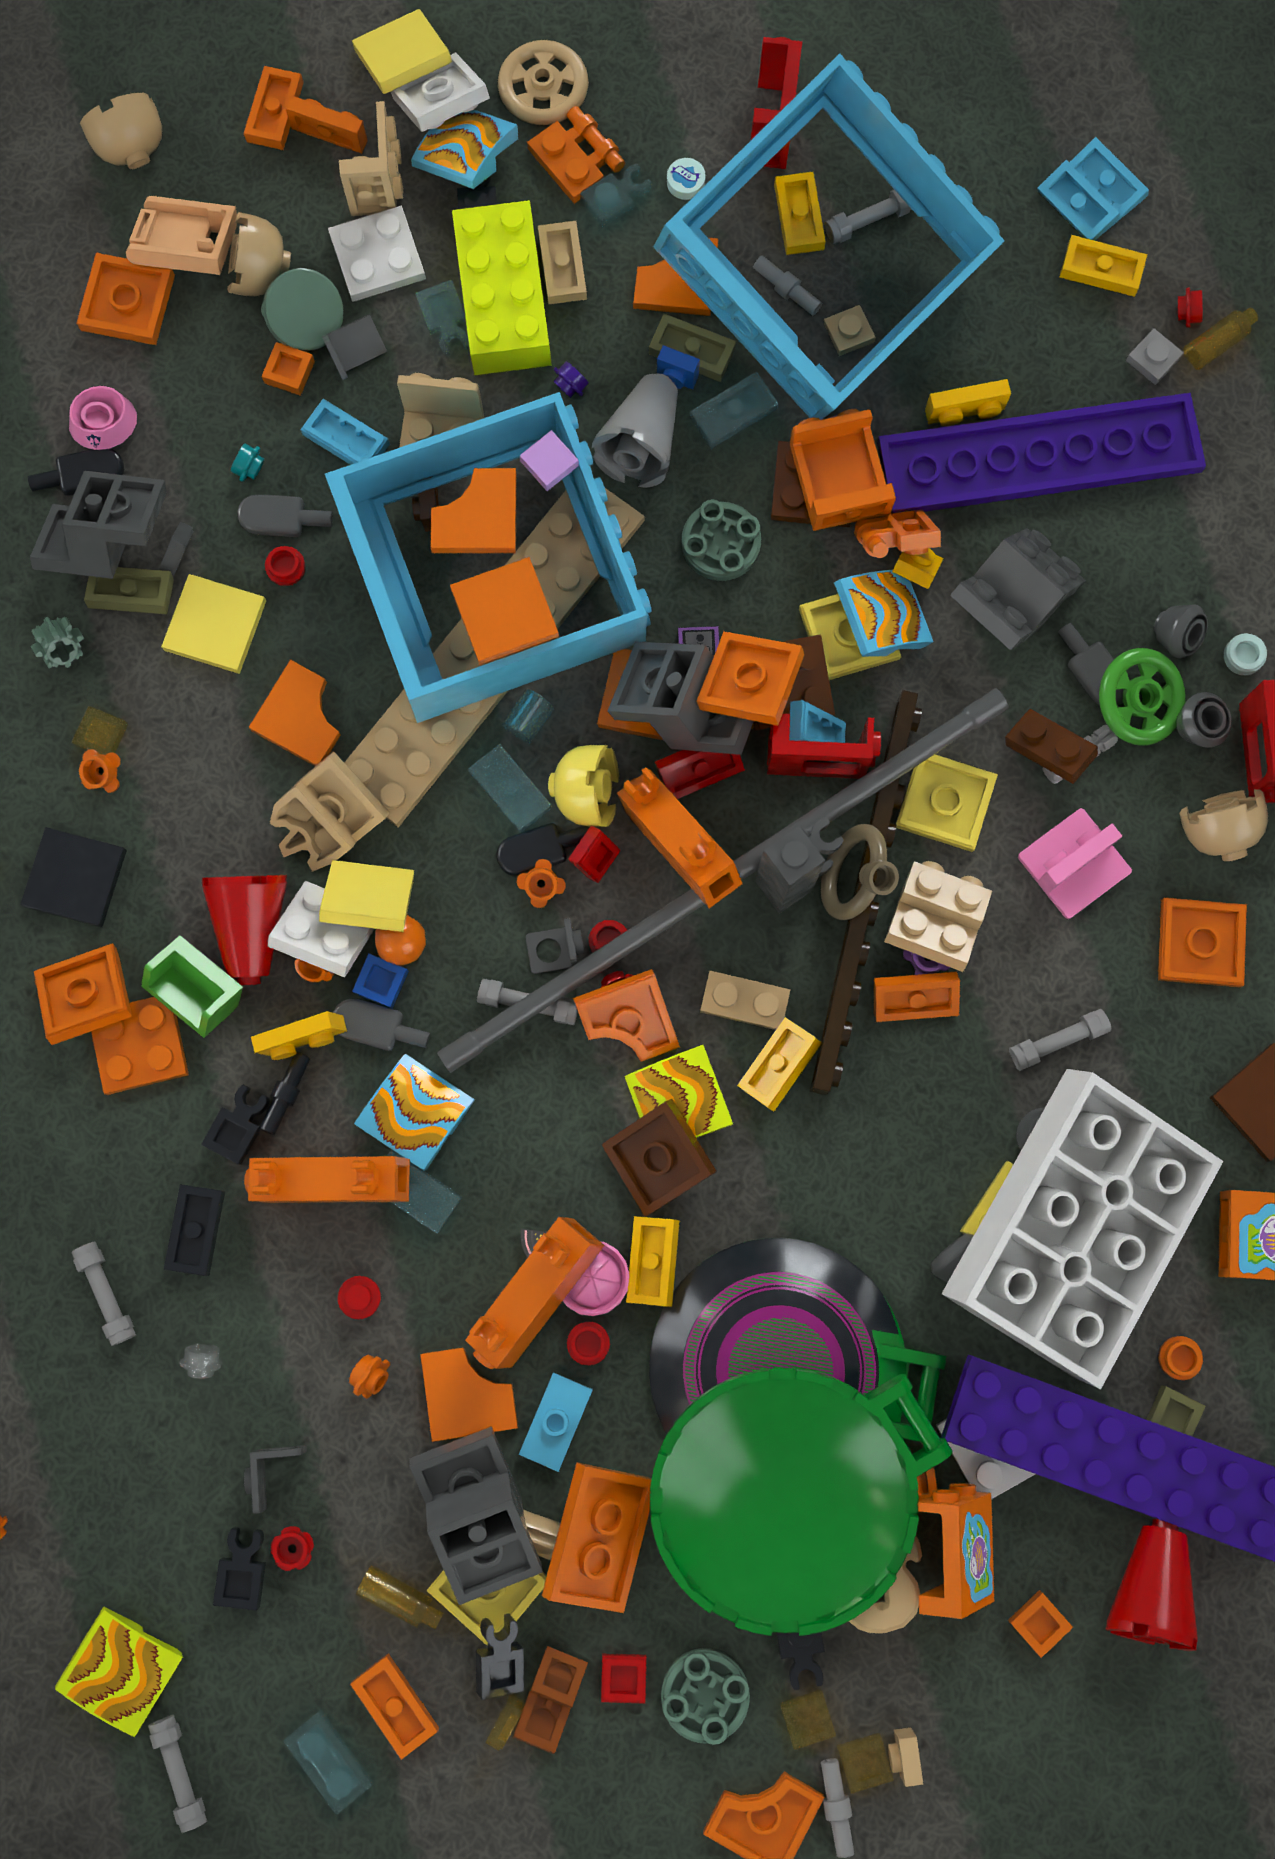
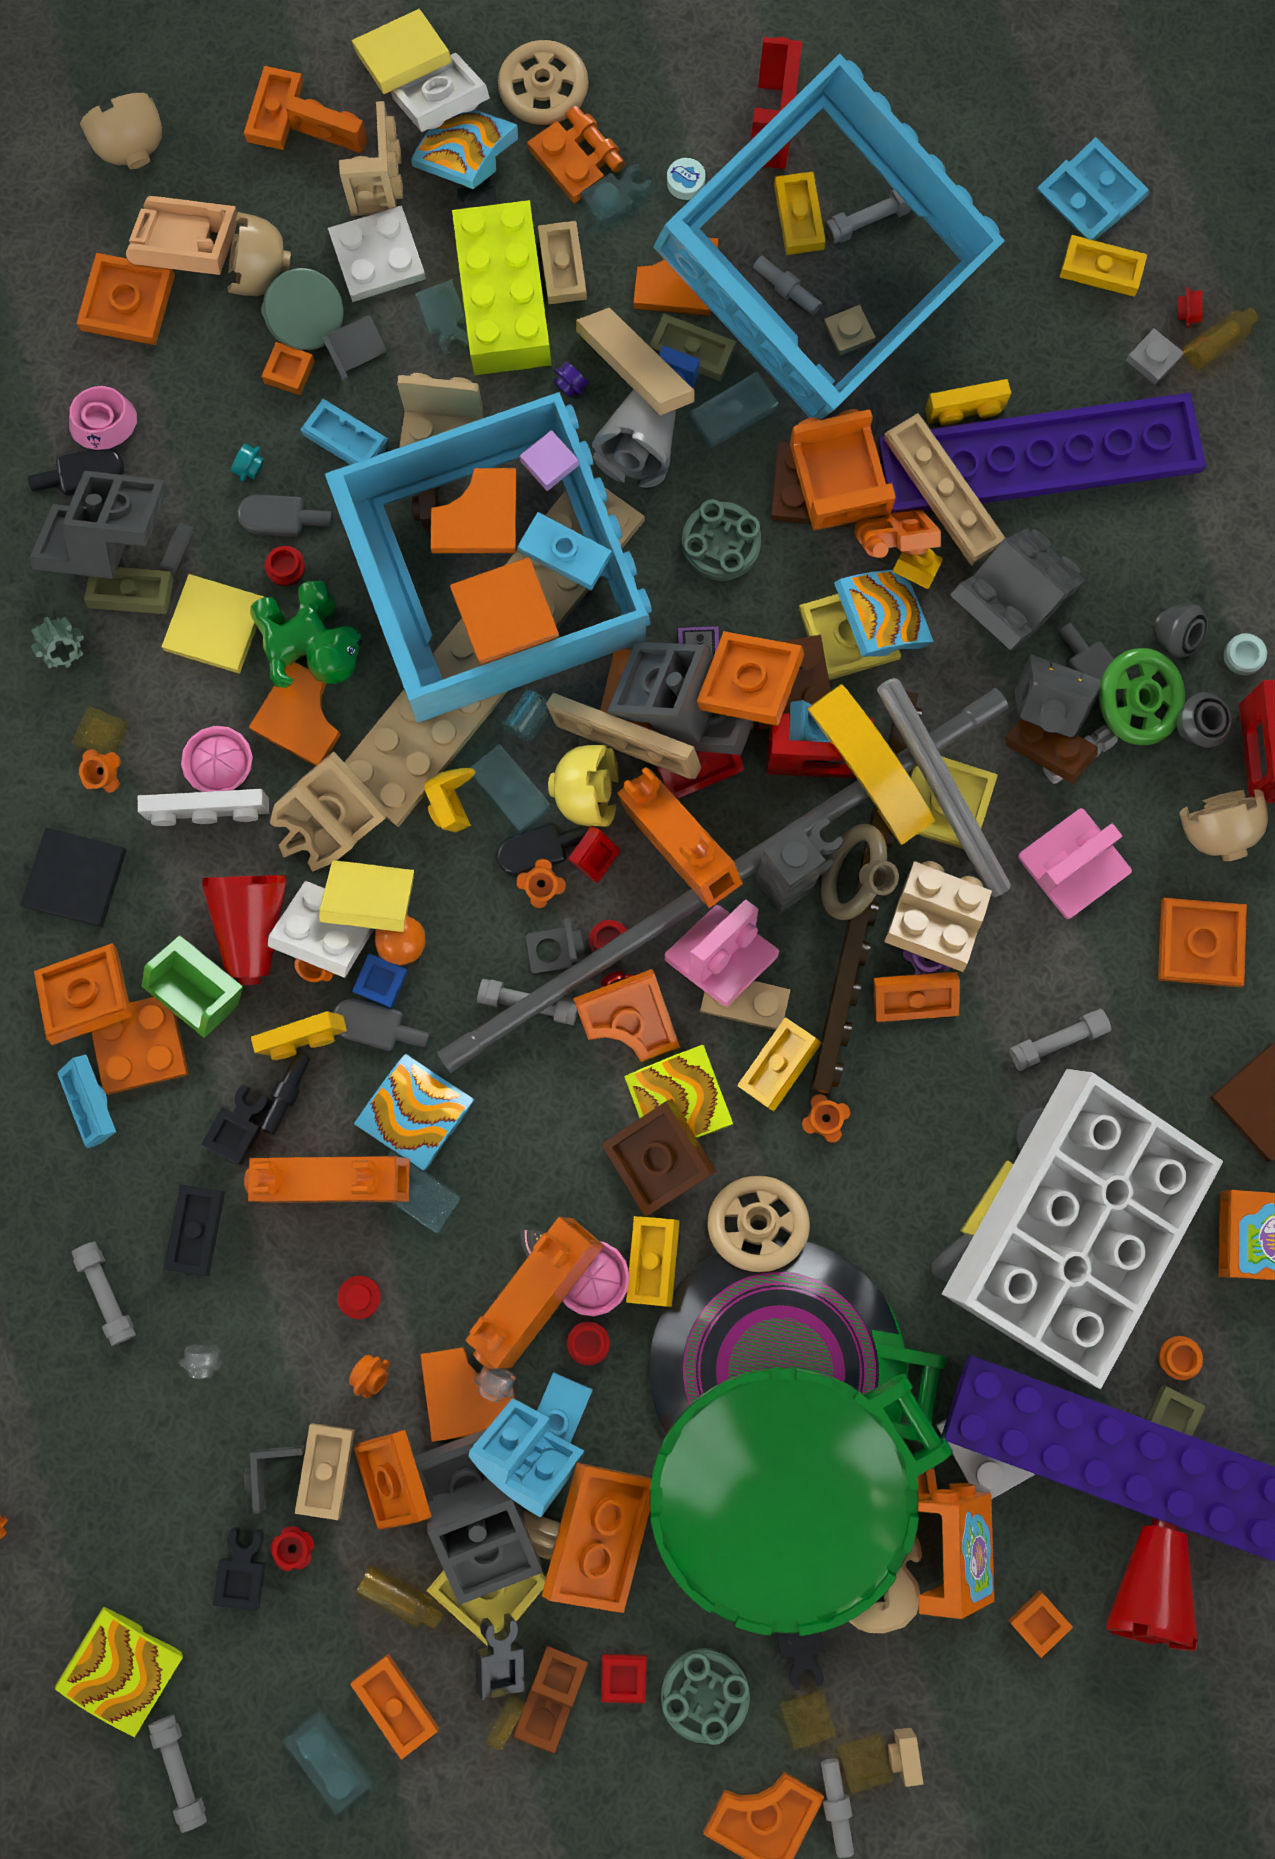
(86, 1101): none -> medium azure plate
(203, 806): none -> white plate
(216, 759): none -> bright pink hat
(324, 1471): none -> tan plate
(328, 651): none -> green animal
(392, 1480): none -> orange tile
(445, 805): none -> yellow plate
(495, 1383): none -> clear plate
(525, 1457): none -> medium azure slope
(564, 551): none -> medium azure plate
(624, 736): none -> tan tile
(635, 361): none -> tan tile
(723, 952): none -> bright pink bracket
(767, 1191): none -> tan plate
(837, 1115): none -> orange plate
(872, 763): none -> yellow slope
(943, 786): none -> light grey axle
(944, 489): none -> tan tile
(1055, 696): none -> dark grey torso

